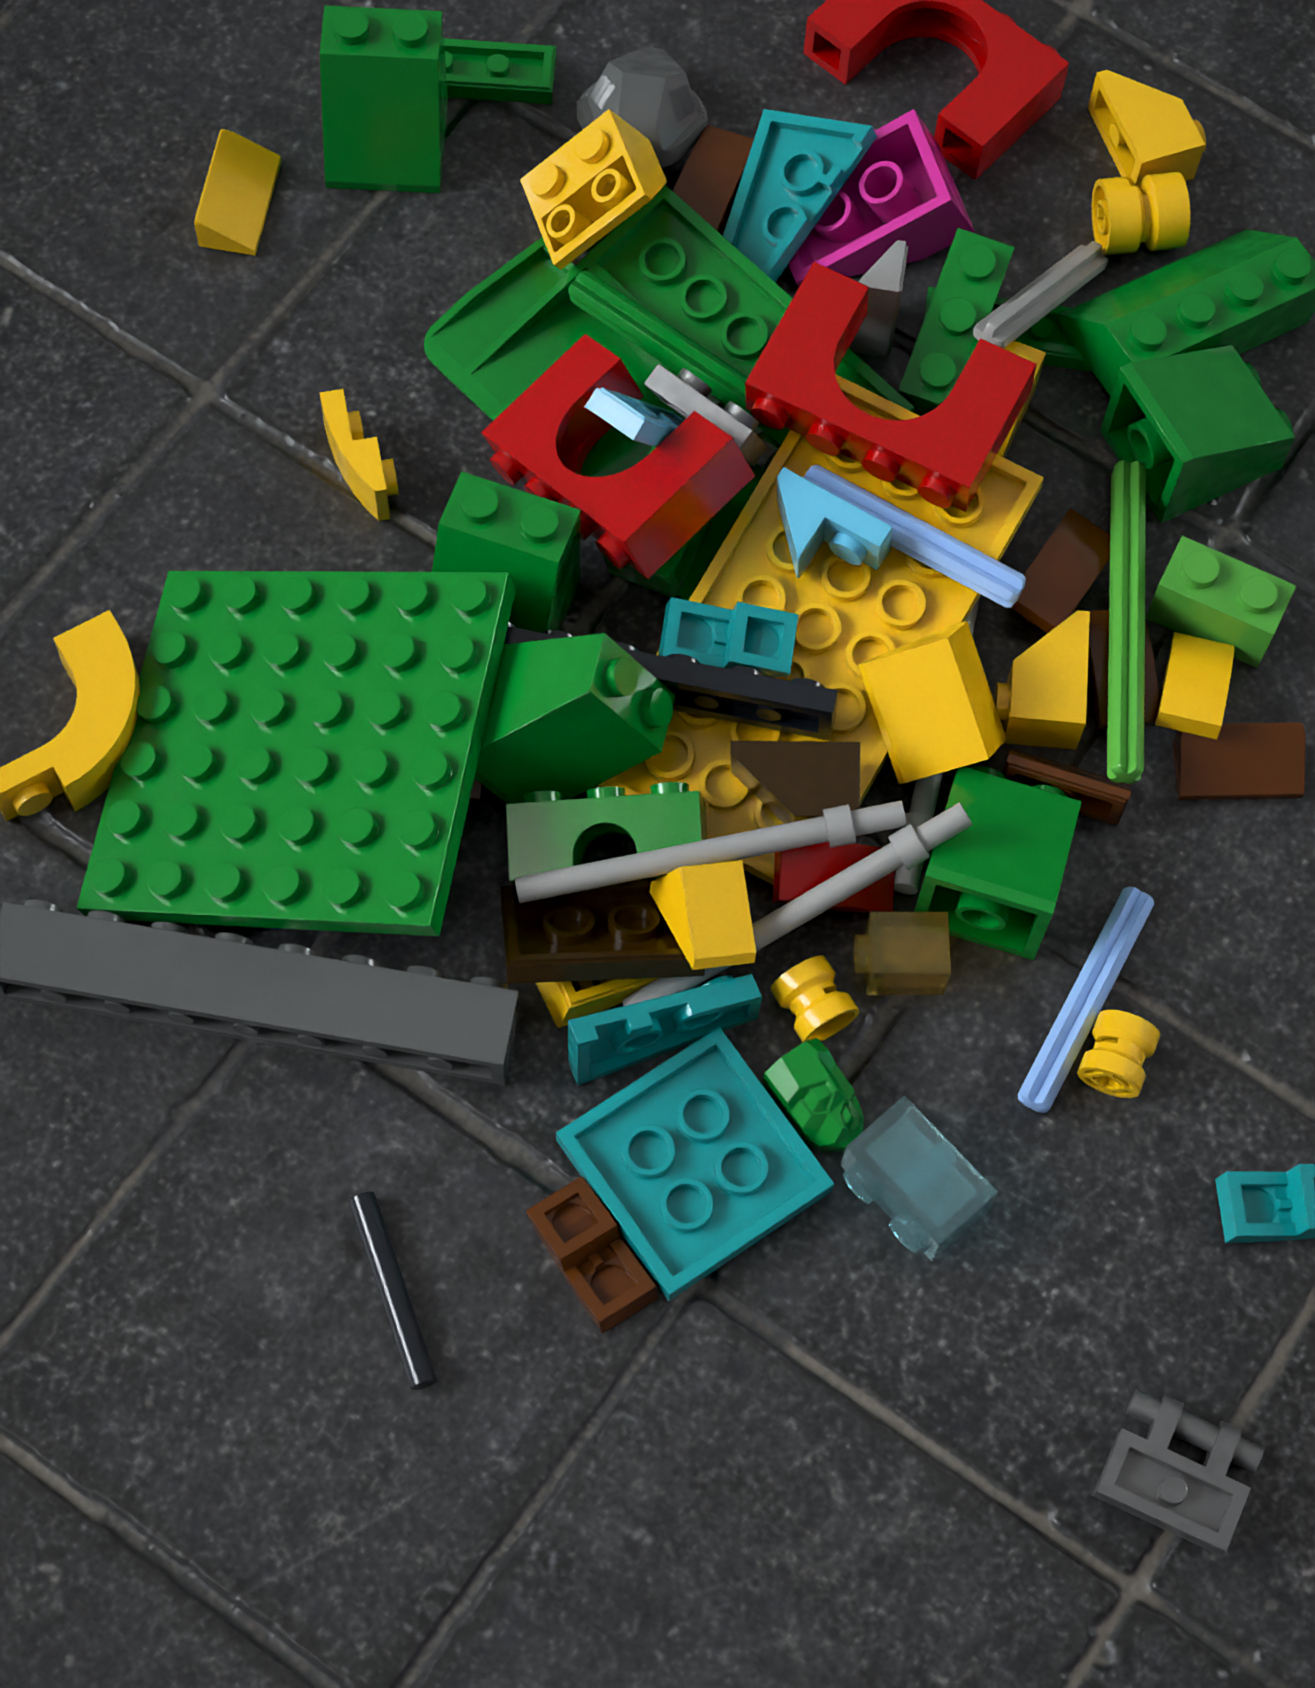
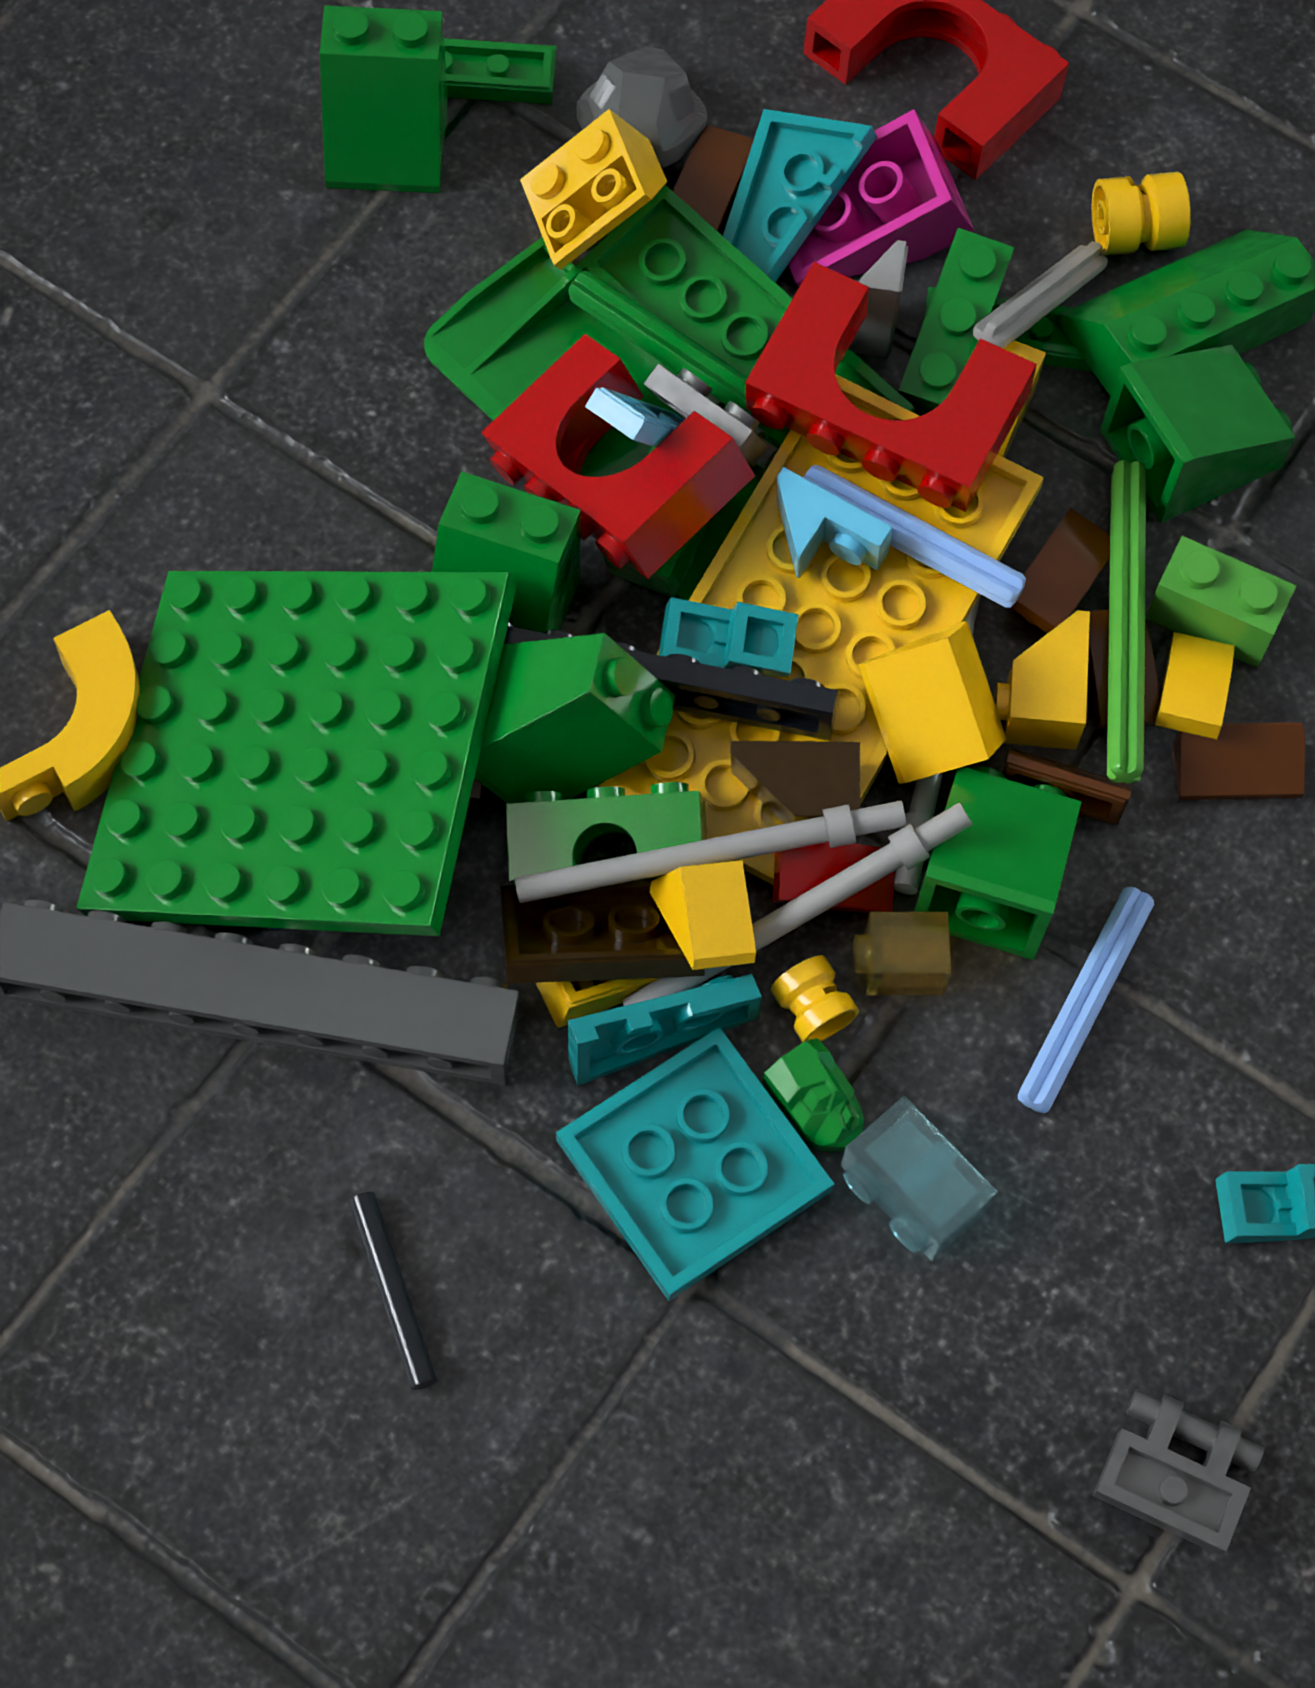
(236, 195): yellow slope -> none
(358, 457): yellow slope -> none
(592, 1254): reddish brown slope -> none
(1118, 1053): yellow wheel -> none
(1145, 128): yellow slope -> none

